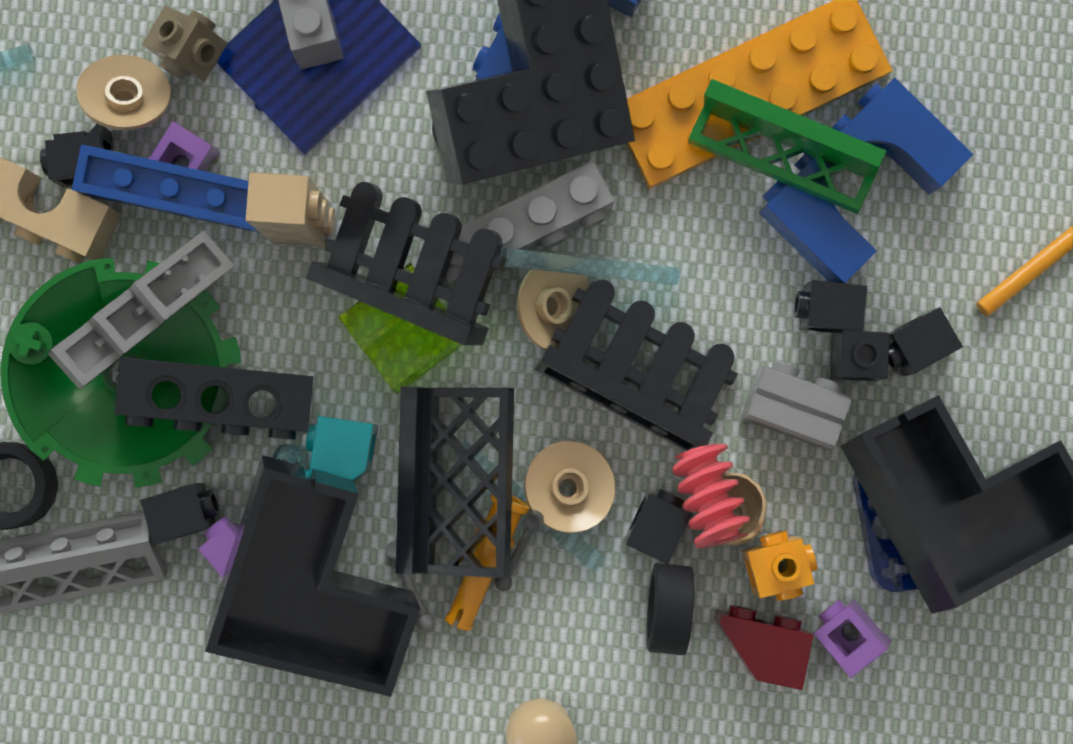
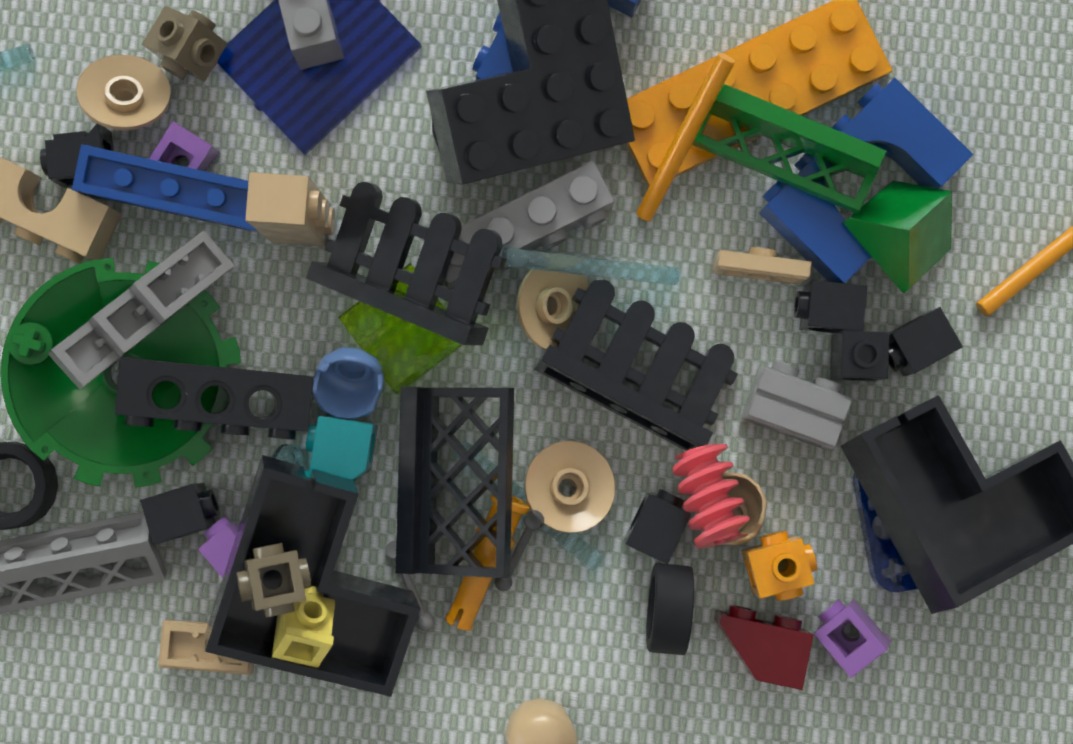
(184, 648): none -> tan plate
(293, 574): none -> dark tan brick
(305, 633): none -> light yellow brick
(348, 383): none -> medium blue hair
(685, 136): none -> light orange bar
(761, 265): none -> tan plate
(905, 230): none -> green slope

